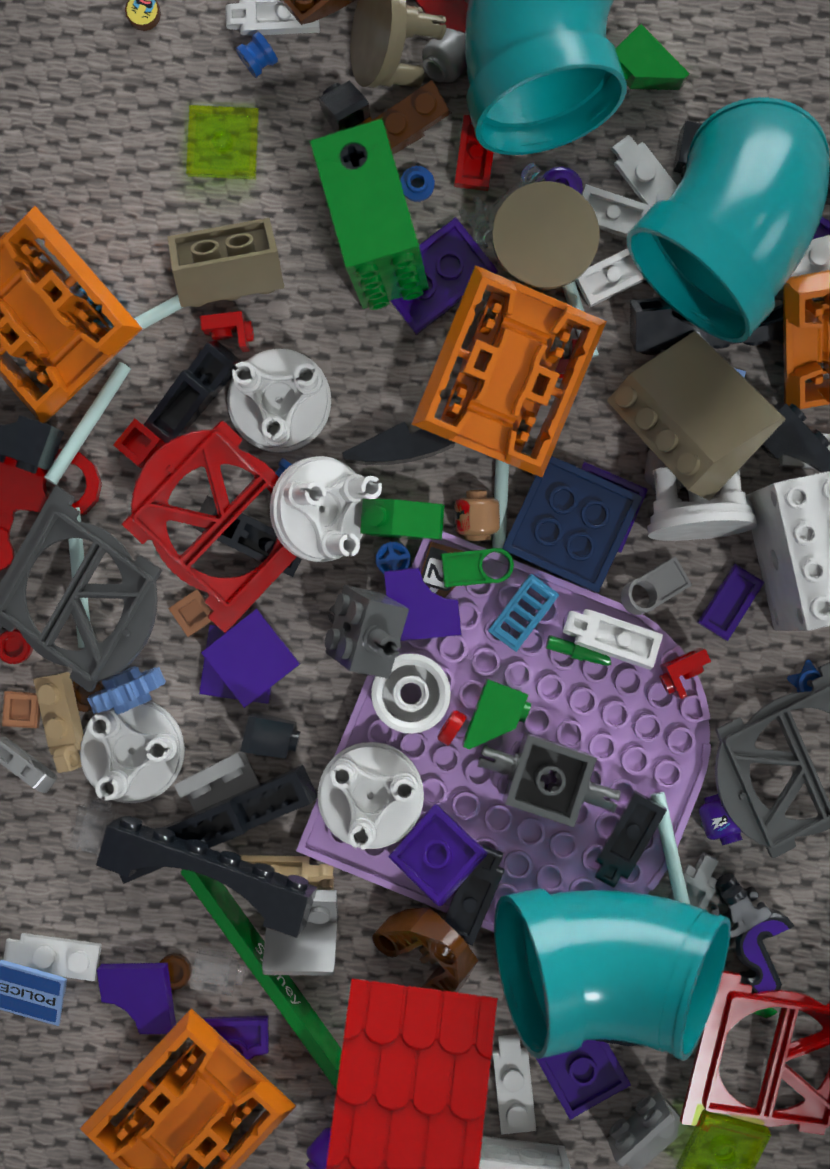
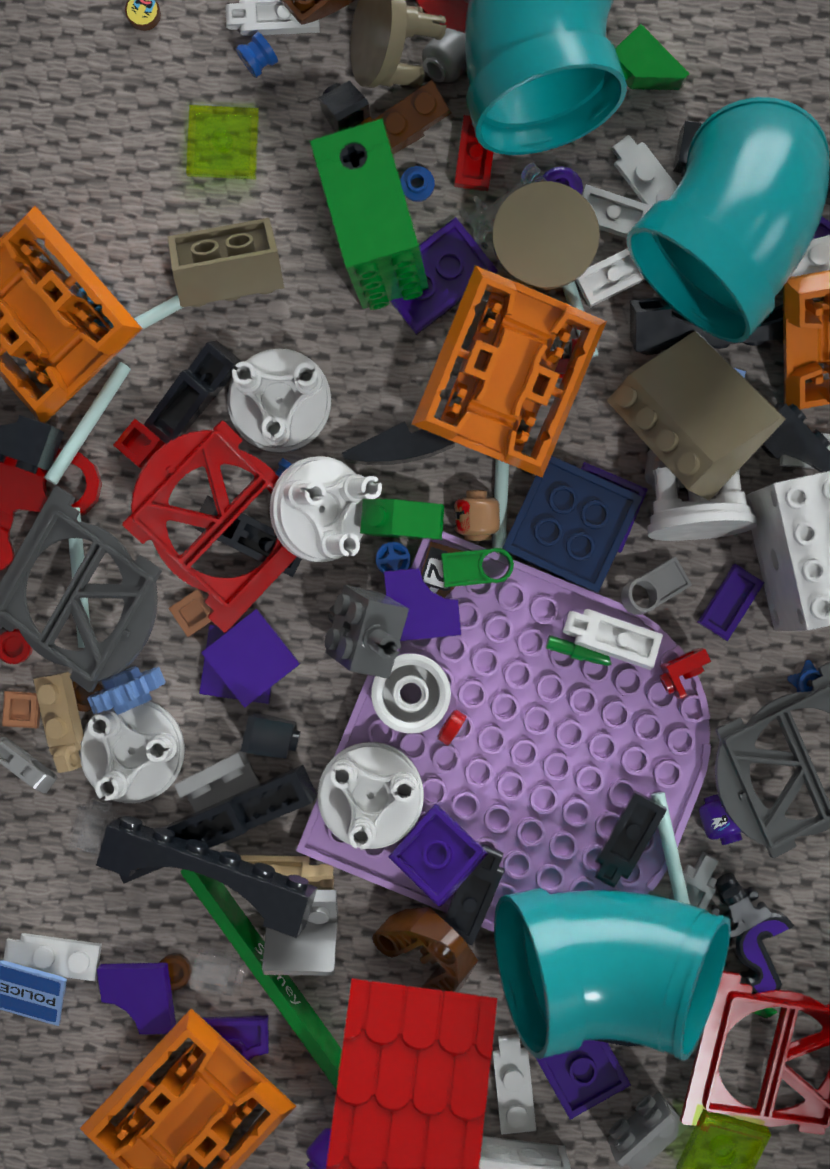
(224, 324): red bracket -> none
(496, 713): green slope -> none
(541, 588): dark azure slope -> none
(559, 800): dark grey brick -> none

